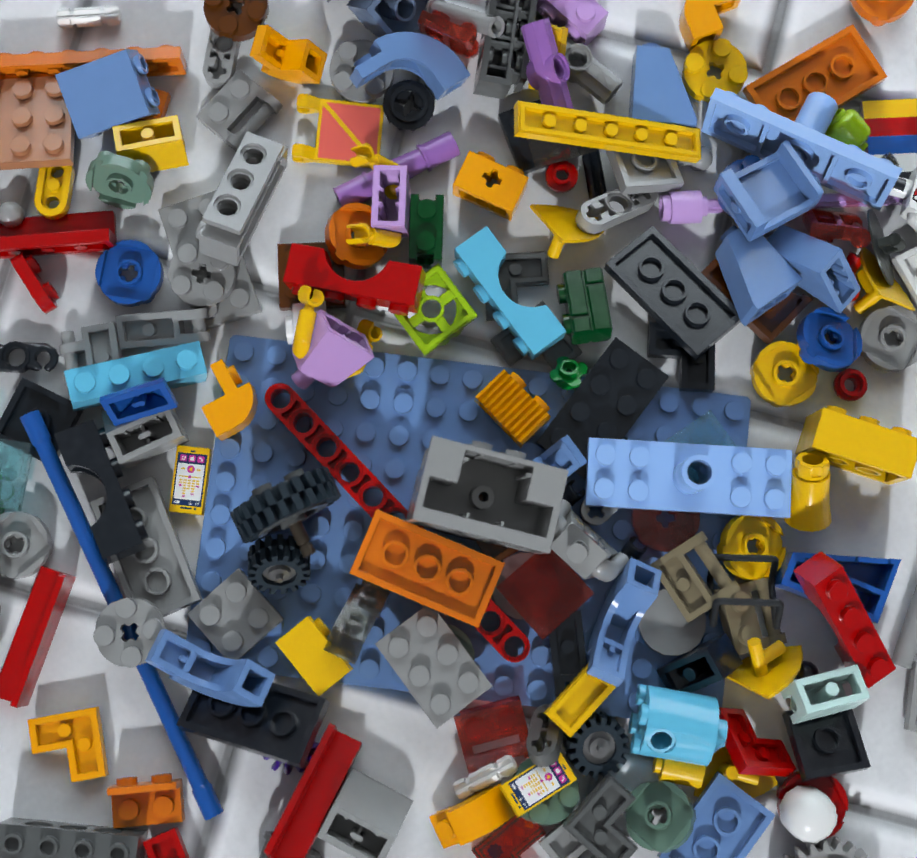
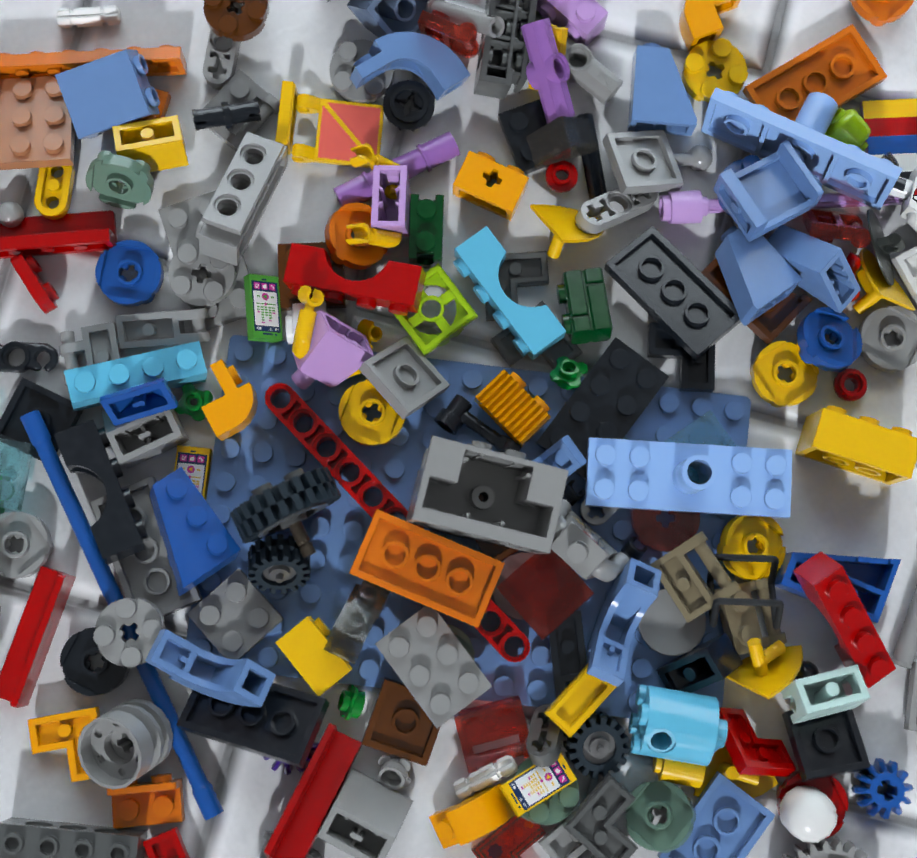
(78, 671): none -> black plate
(125, 743): none -> light grey wheel
(189, 394): none -> green plate
(190, 530): none -> blue wedge
(226, 115): none -> black pin
(263, 308): none -> tile
(287, 59): light orange brick -> none
(287, 115): none -> yellow tile
(351, 702): none -> green plate
(355, 422): none -> yellow plate
(394, 772): none -> light grey plate
(400, 725): none -> reddish brown plate
(404, 377): none -> light grey plate
(458, 414): none -> black brick
(606, 132): yellow tile -> none
(810, 493): yellow plant -> none
(891, 798): none -> blue gear

